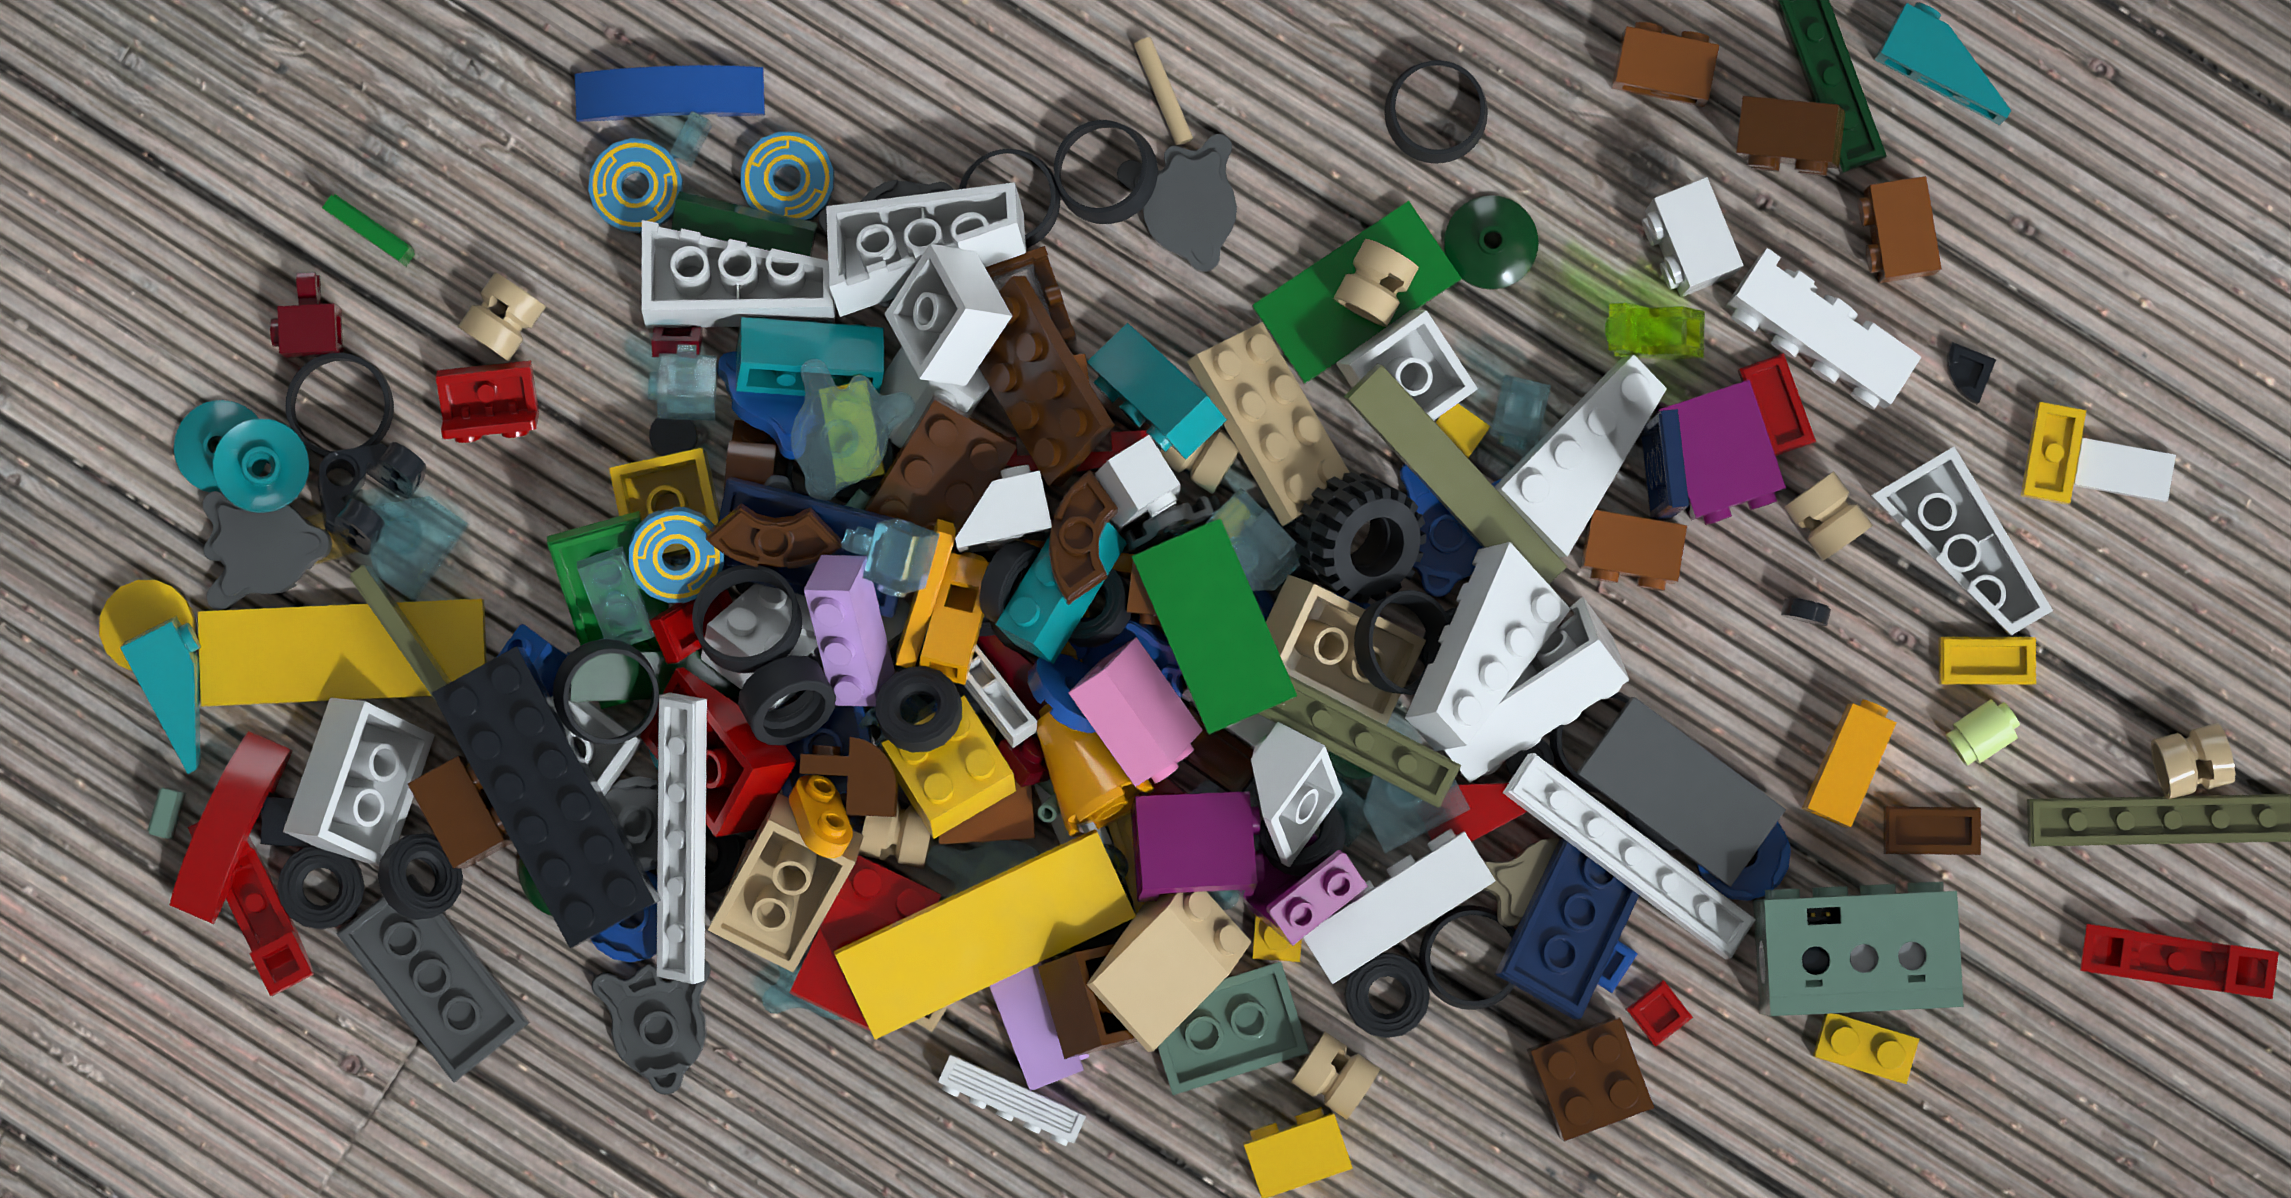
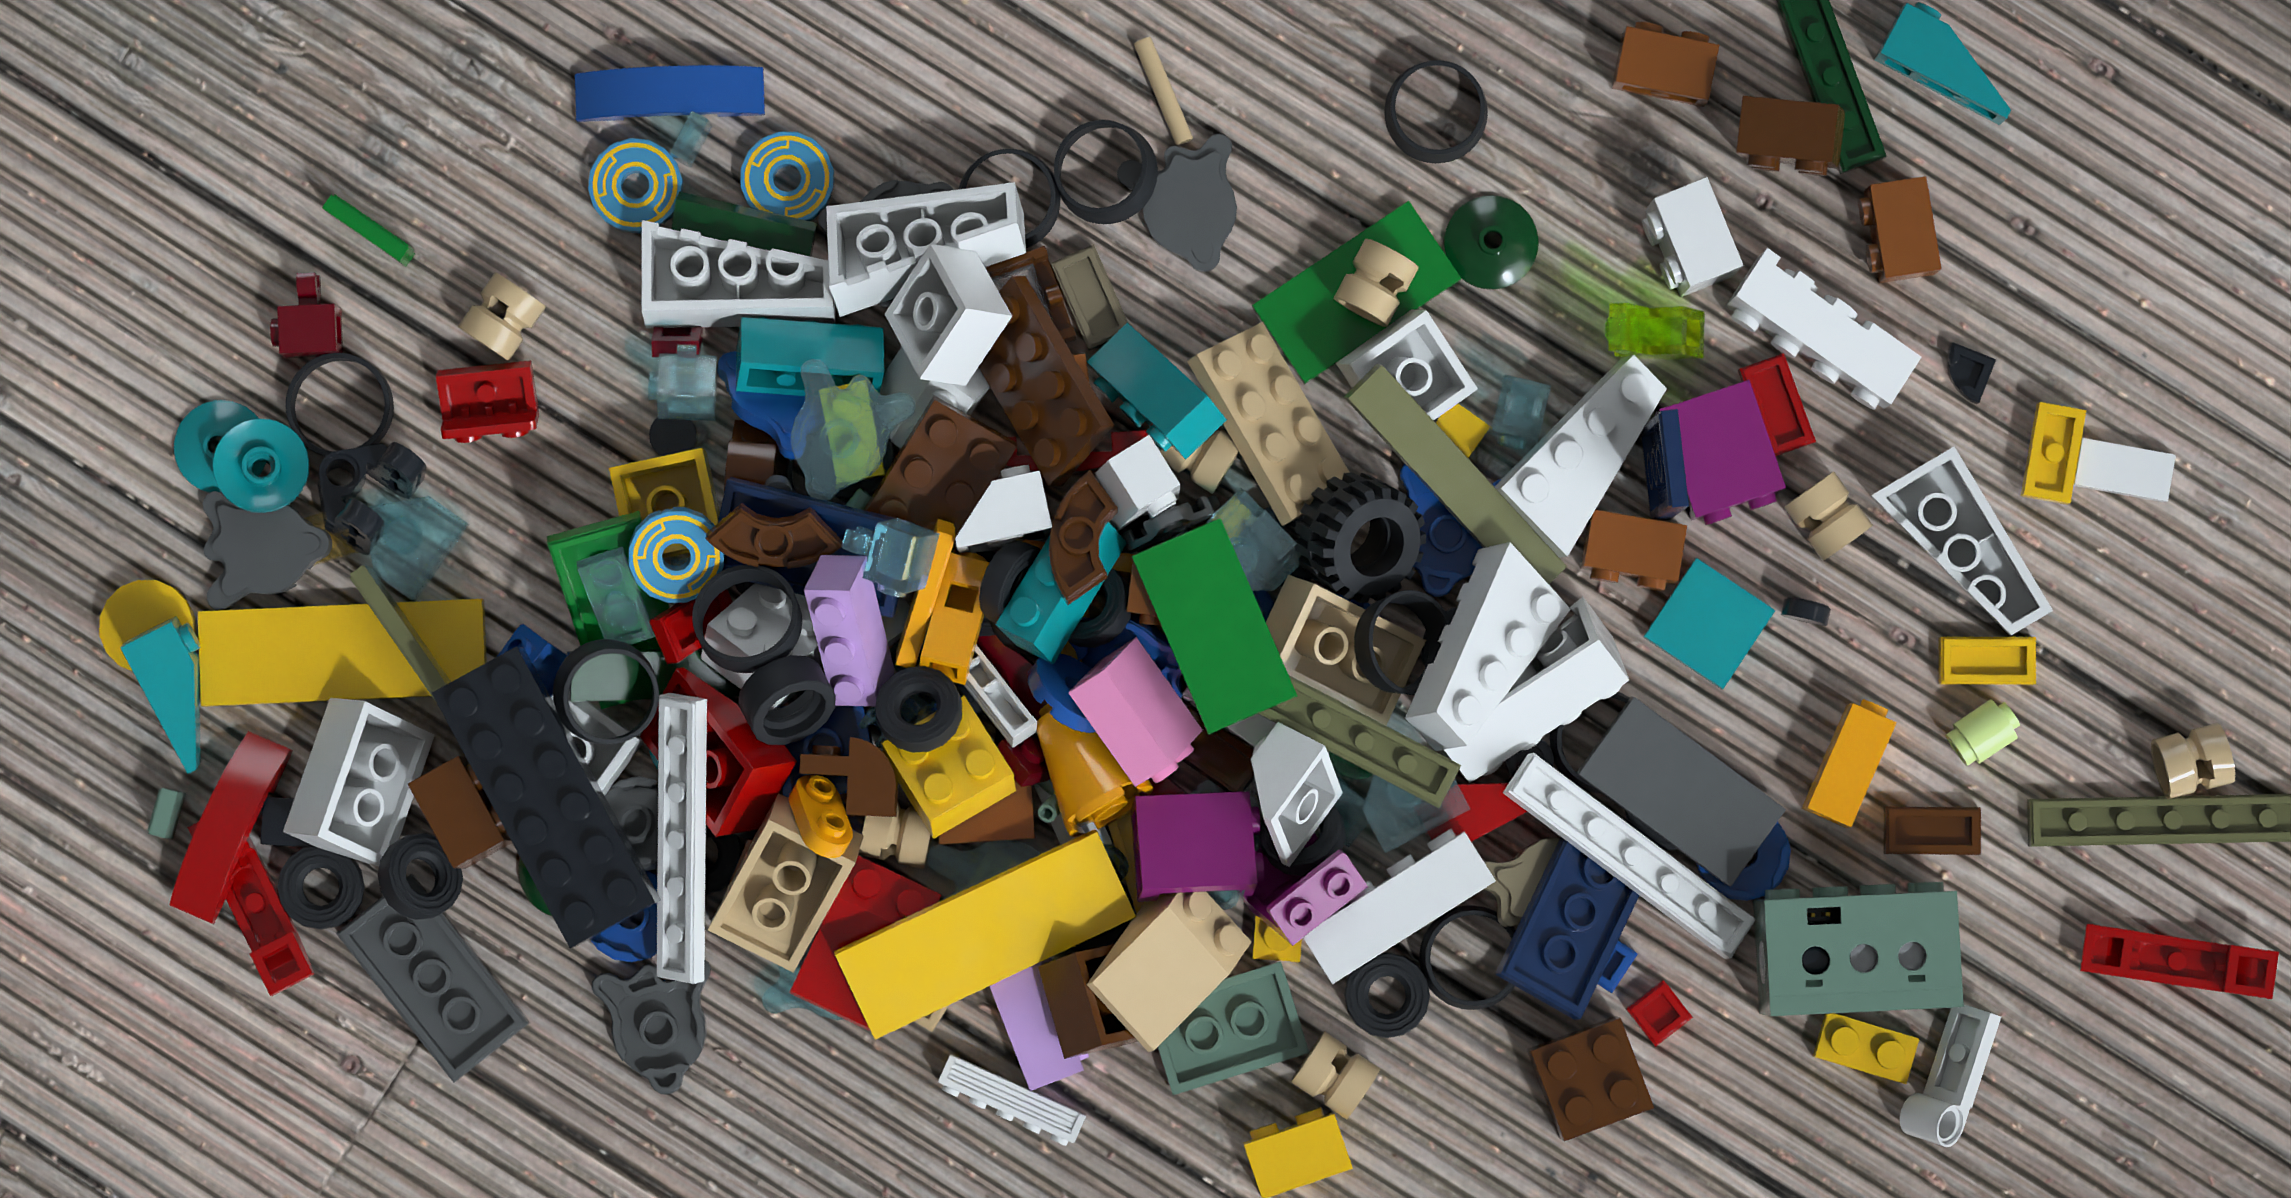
(1090, 296): none -> dark tan tile
(1709, 623): none -> teal tile
(1953, 1079): none -> white plate

